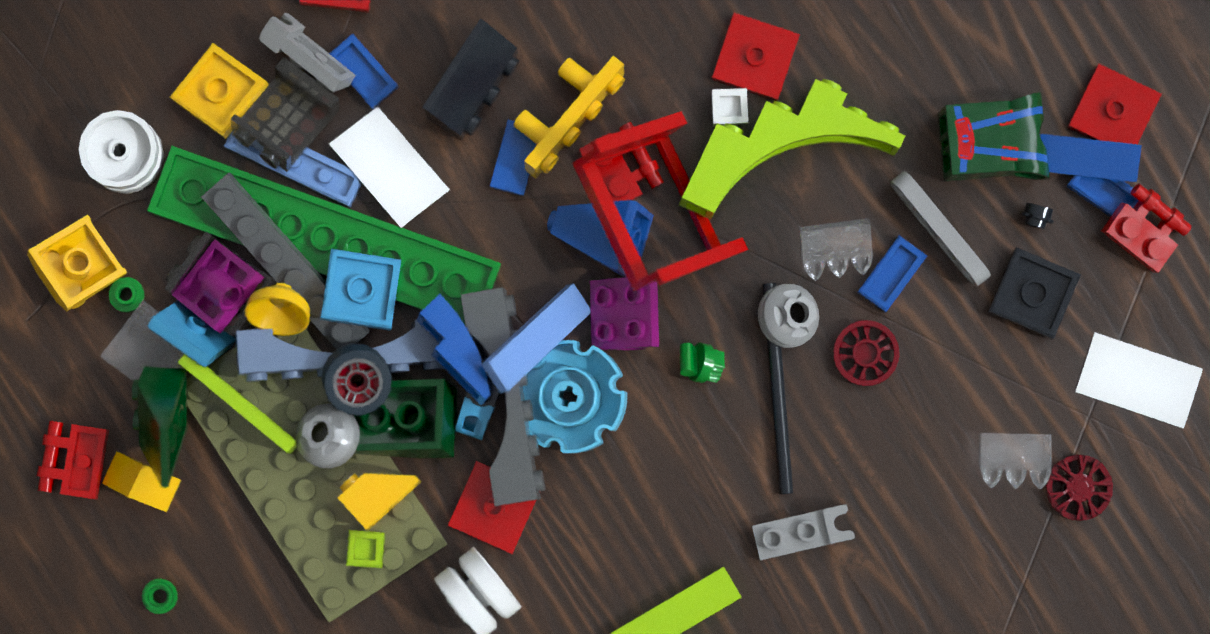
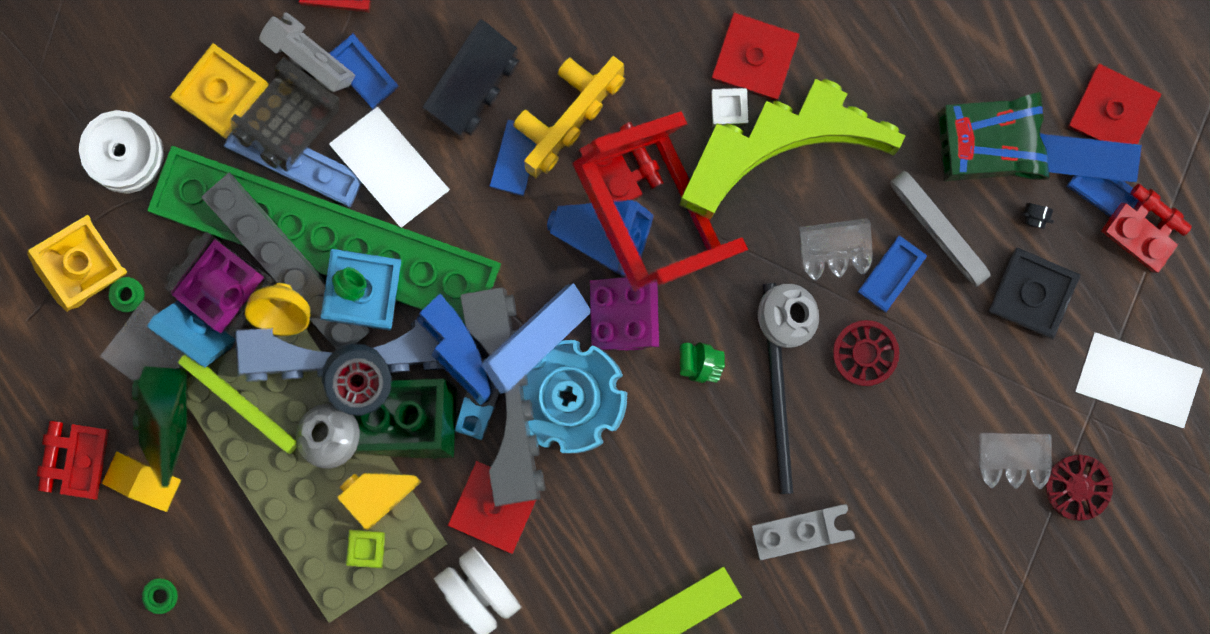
(349, 284): none -> green plate

